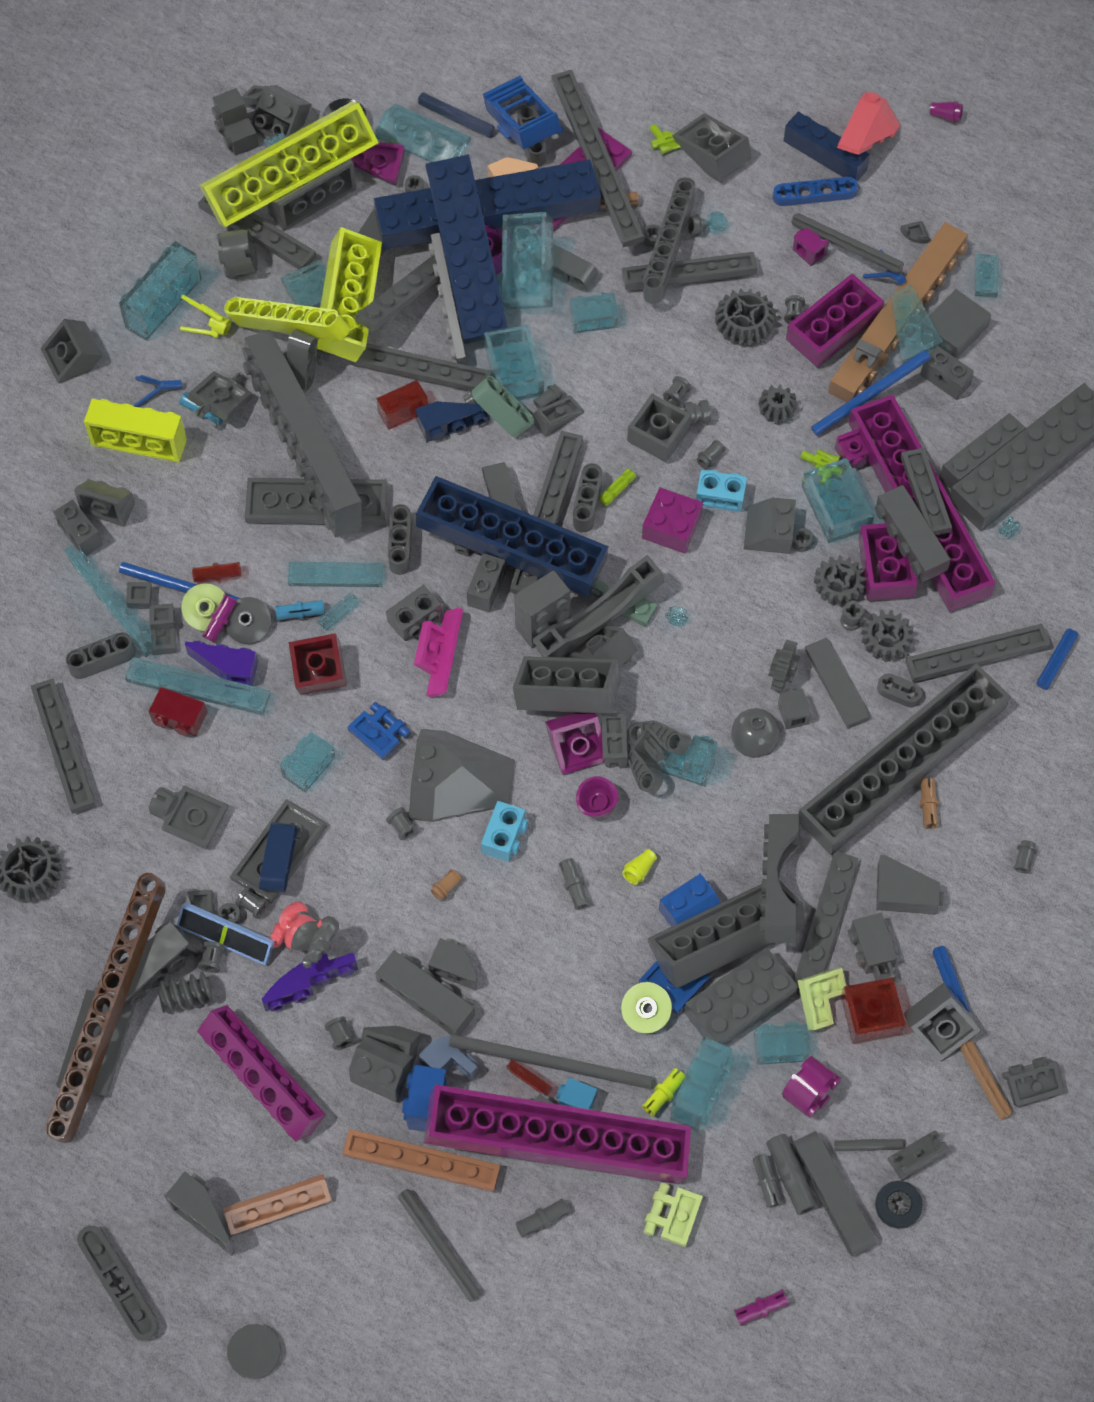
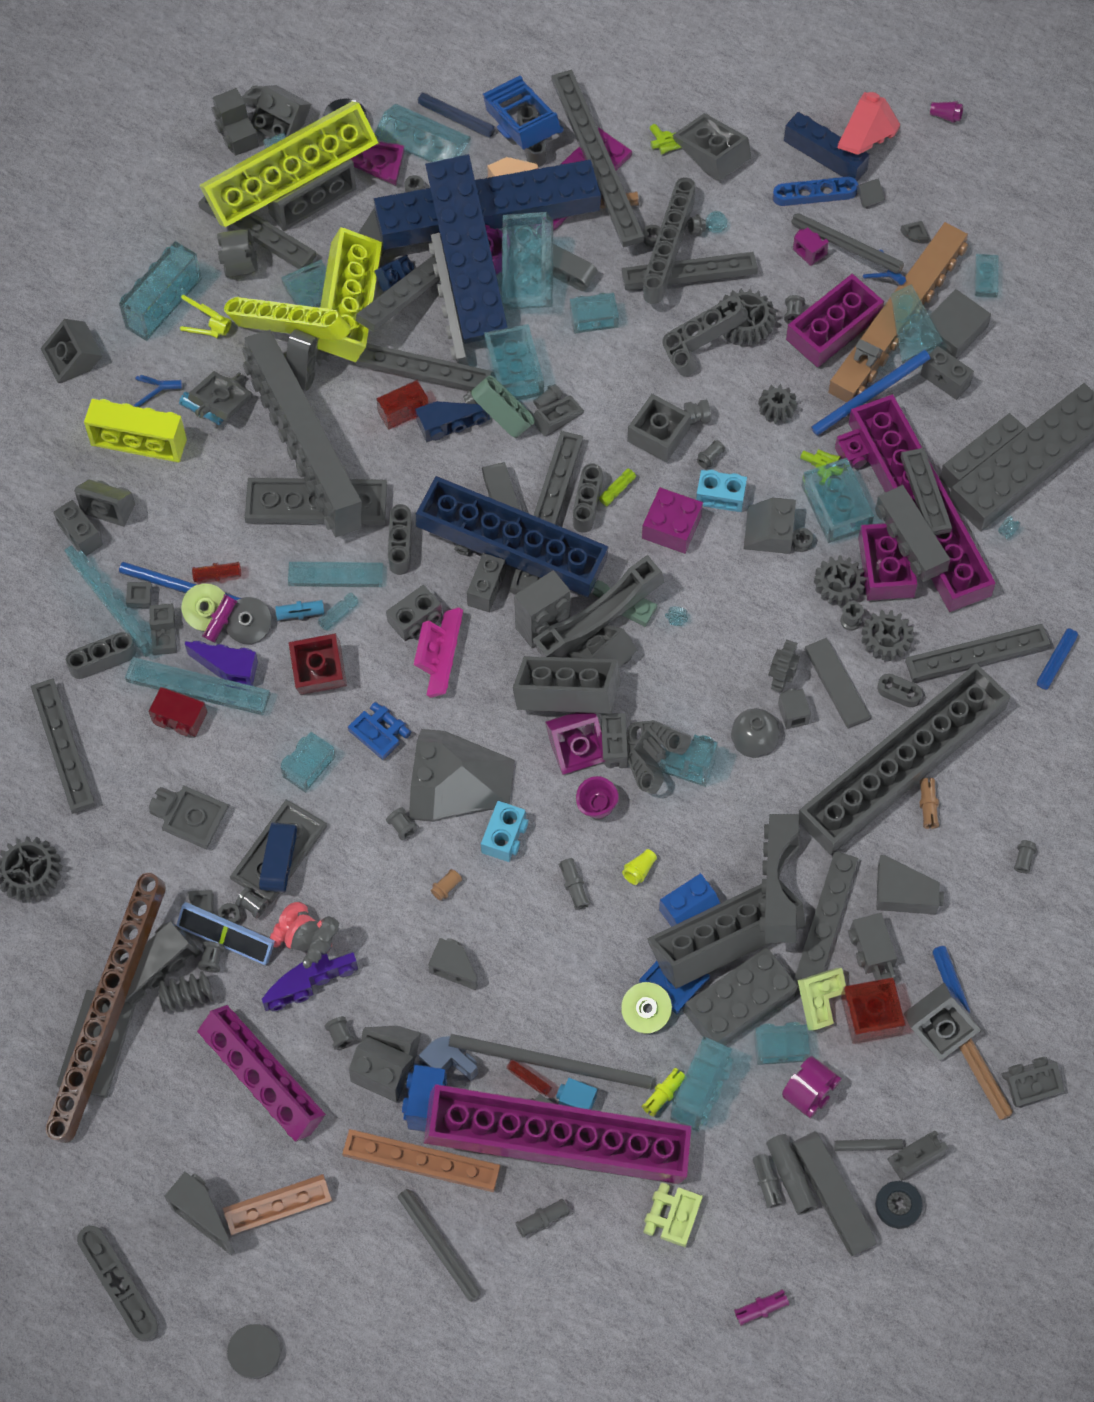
(393, 272): none -> dark blue slope
(425, 993): dark grey brick -> none
(677, 391): dark grey bush -> none
(706, 333): none -> dark grey beam
(870, 192): none -> dark grey tile

